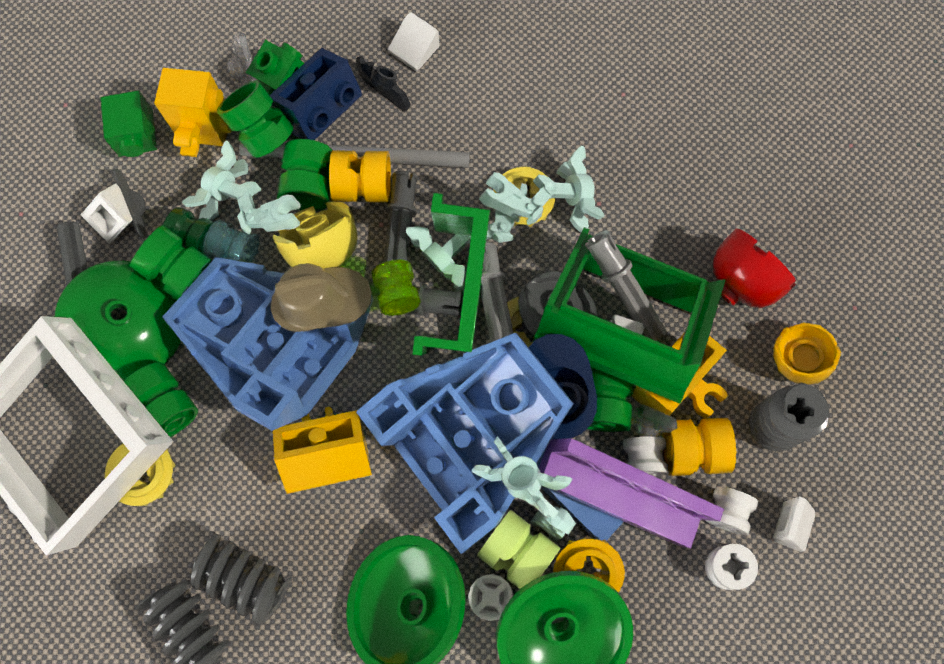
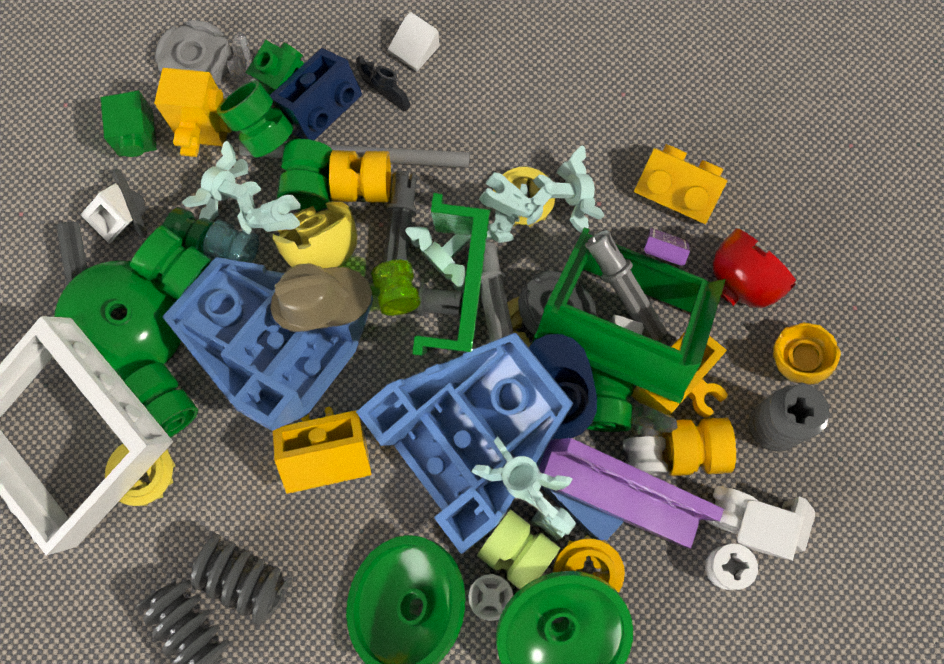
(195, 48): none -> light grey tile
(667, 246): none -> medium lavender tile
(681, 184): none -> yellow bracket
(770, 530): none -> white slope

